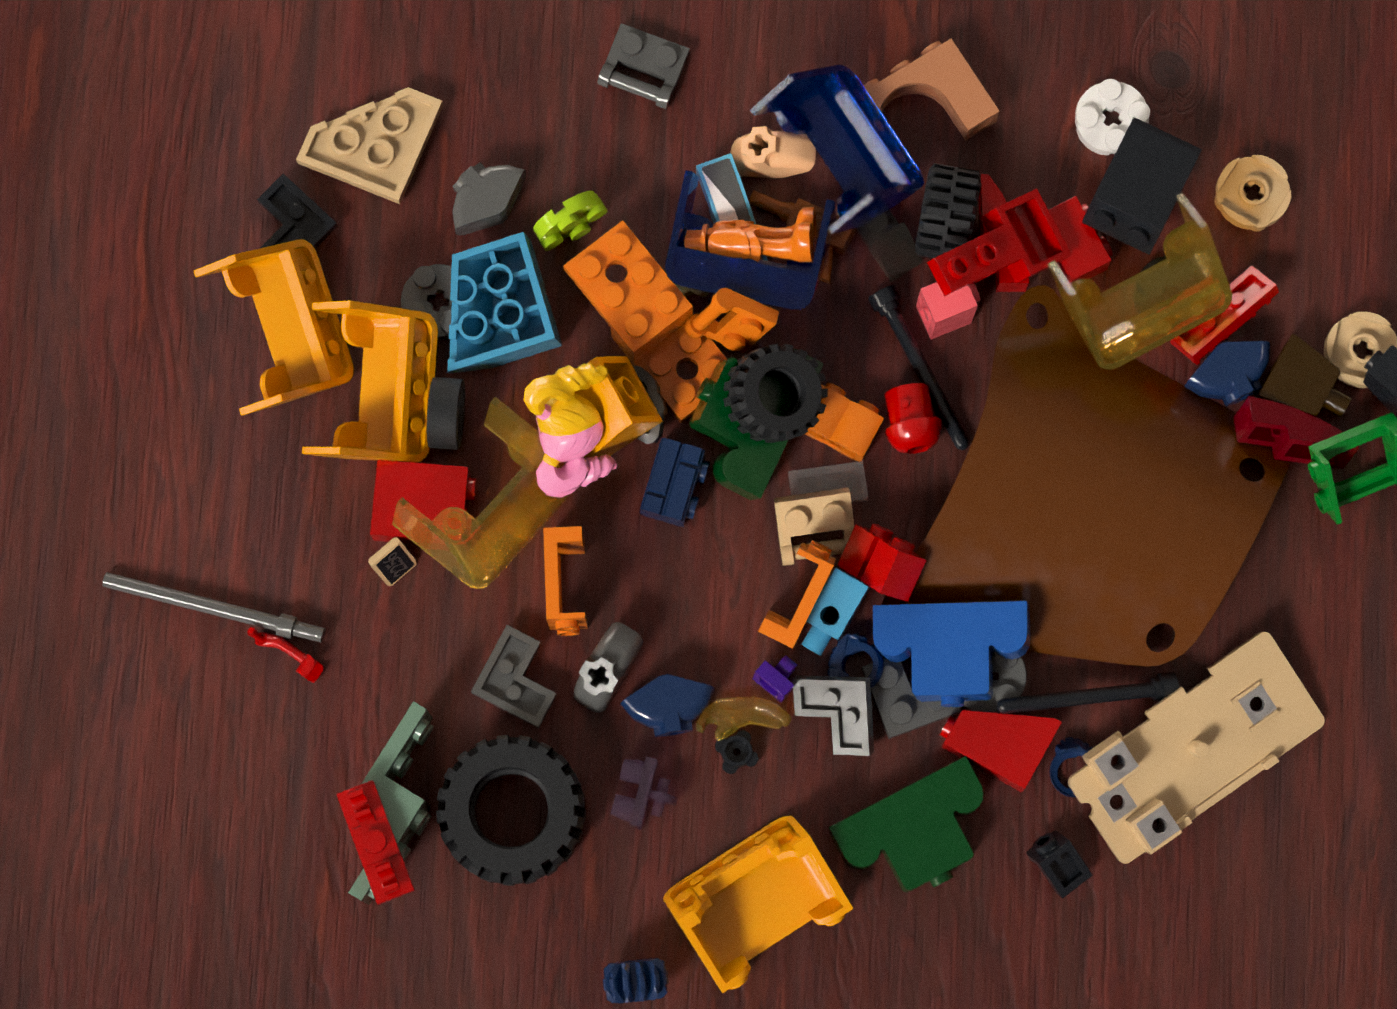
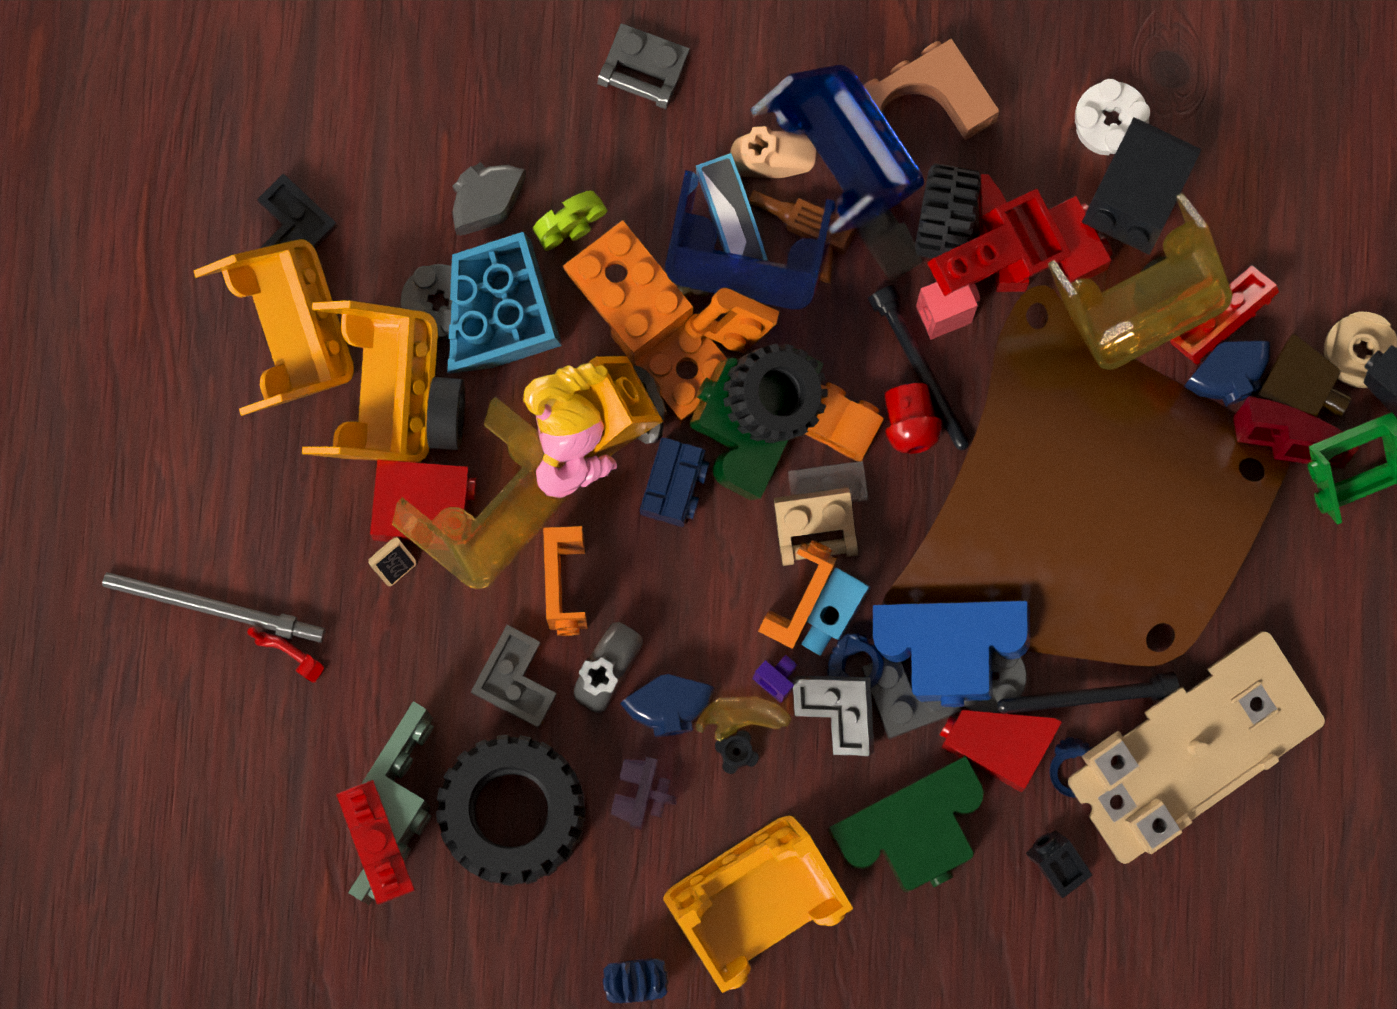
(375, 143): tan plate -> none
(750, 241): orange piece -> none
(881, 561): red piece -> none
(1273, 185): tan plate -> none

